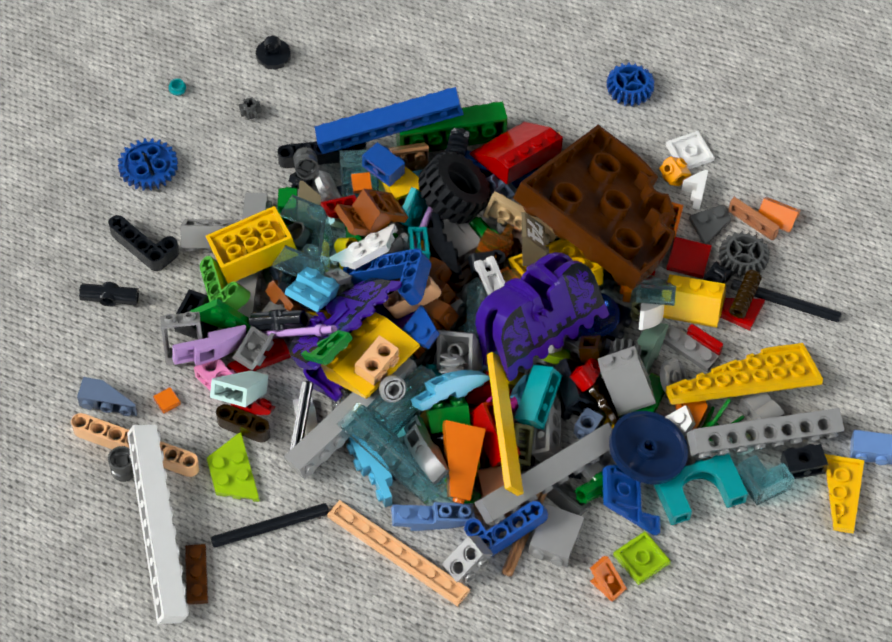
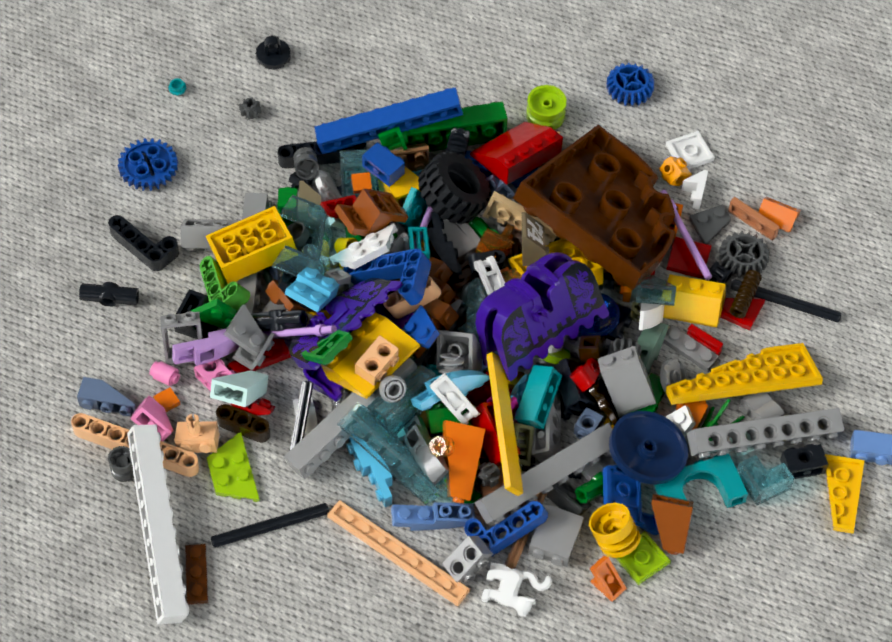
(152, 413): none -> bright pink slope
(164, 373): none -> bright pink brick
(197, 436): none -> light nougat brick
(246, 332): none -> light grey wing
(393, 139): none -> green bracket
(446, 449): none -> clear yellow wheel
(453, 399): none -> white plate
(488, 474): none -> dark grey gear
(509, 586): none -> white animal
(546, 106): none -> lime wheel
(614, 530): none -> yellow wheel
(672, 521): none -> dark orange slope
(689, 242): none -> lavender bar

